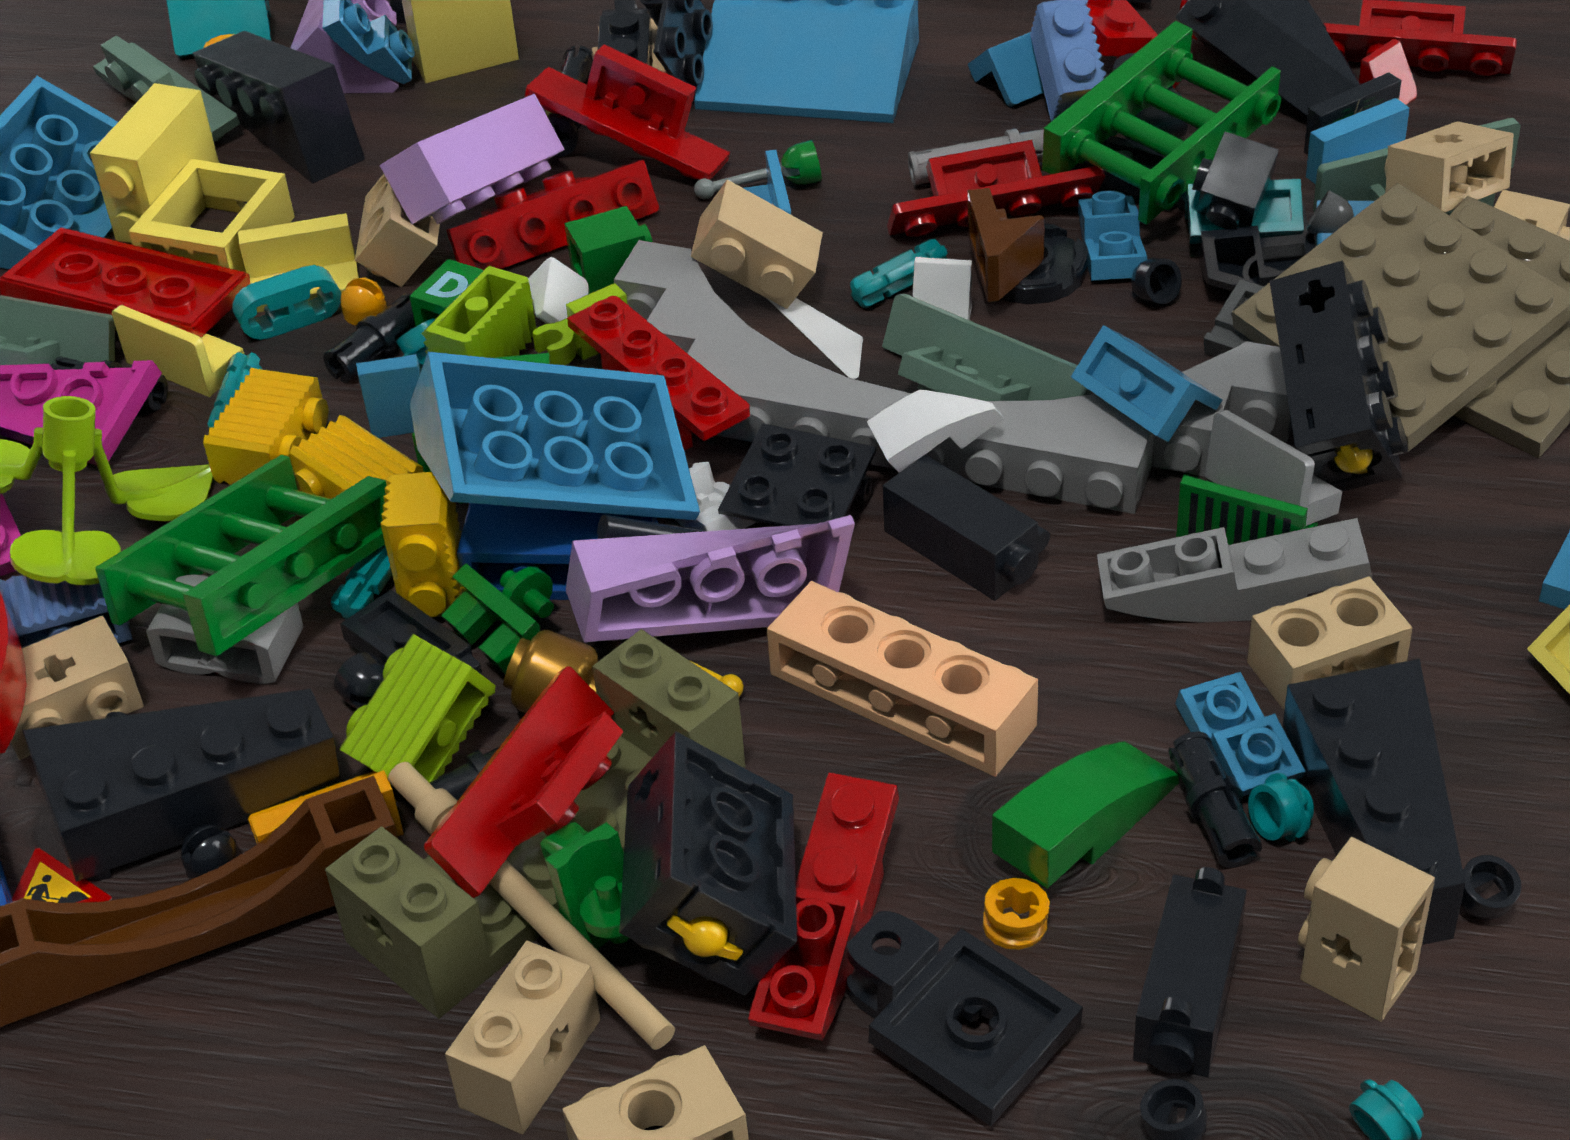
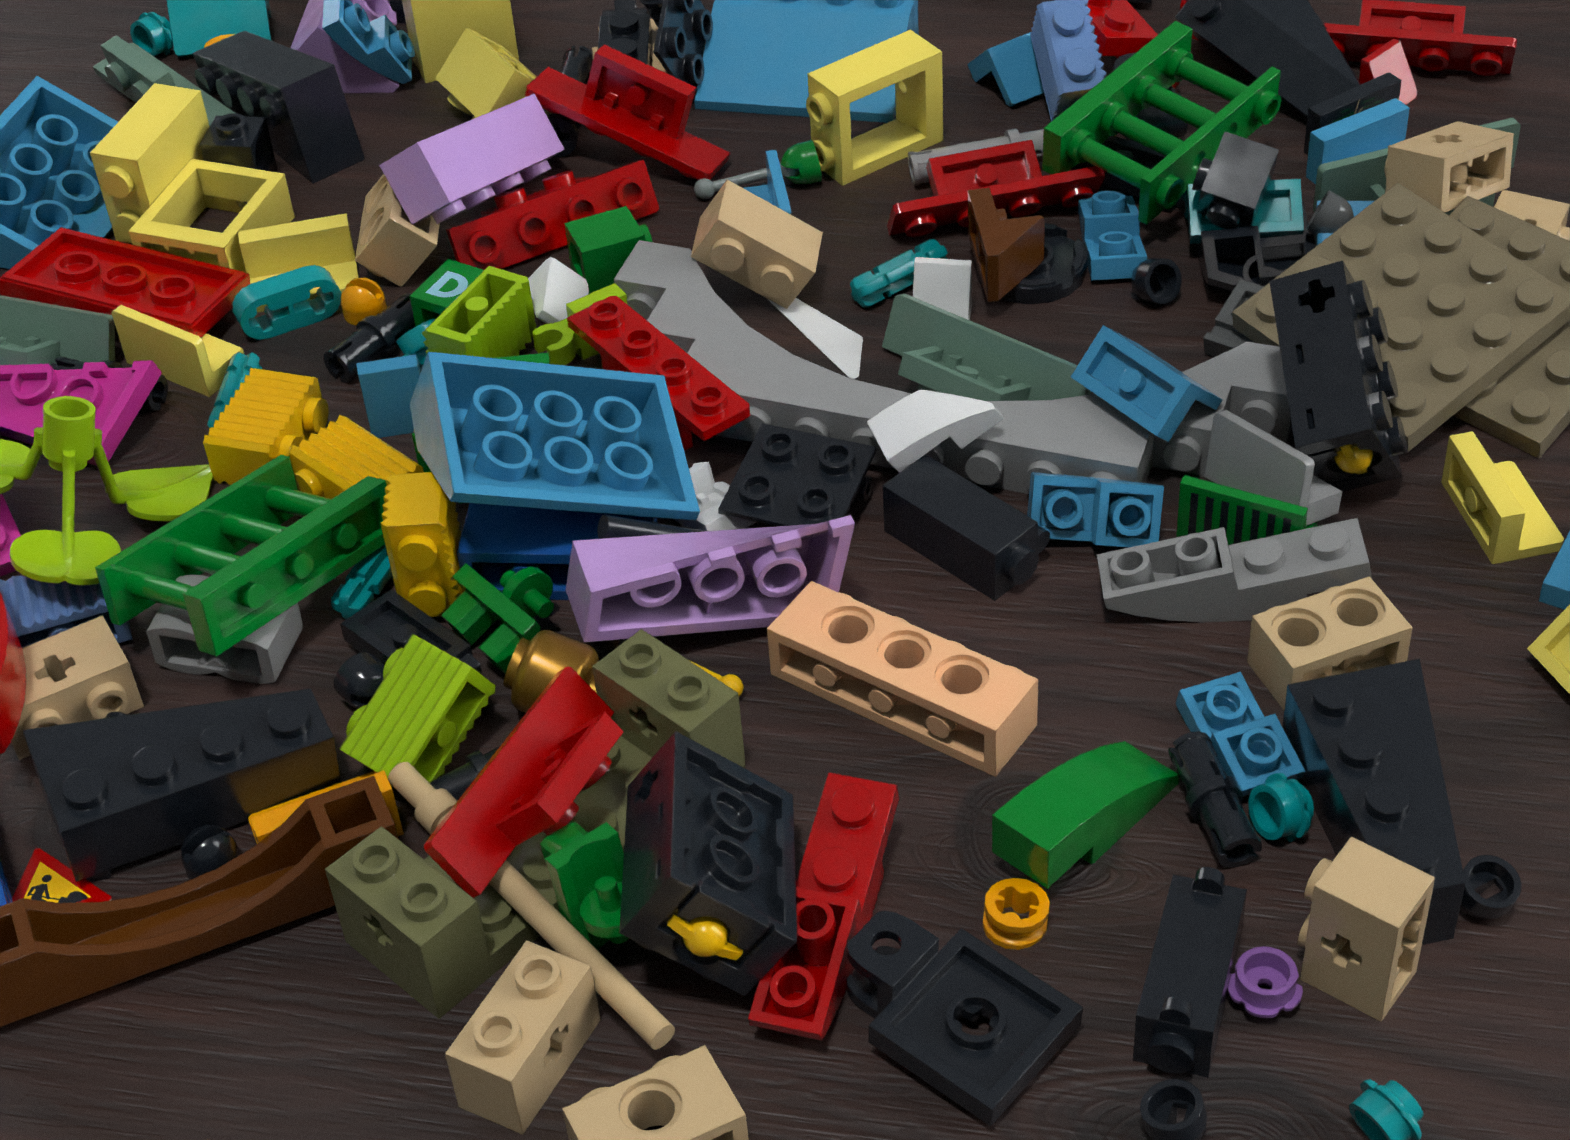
(152, 33): none -> teal plate
(239, 142): none -> black brick
(482, 75): none -> light yellow brick
(918, 80): none -> light yellow window
(1096, 509): none -> dark azure slope
(1265, 968): none -> medium lavender plate
(1497, 503): none -> light yellow panel

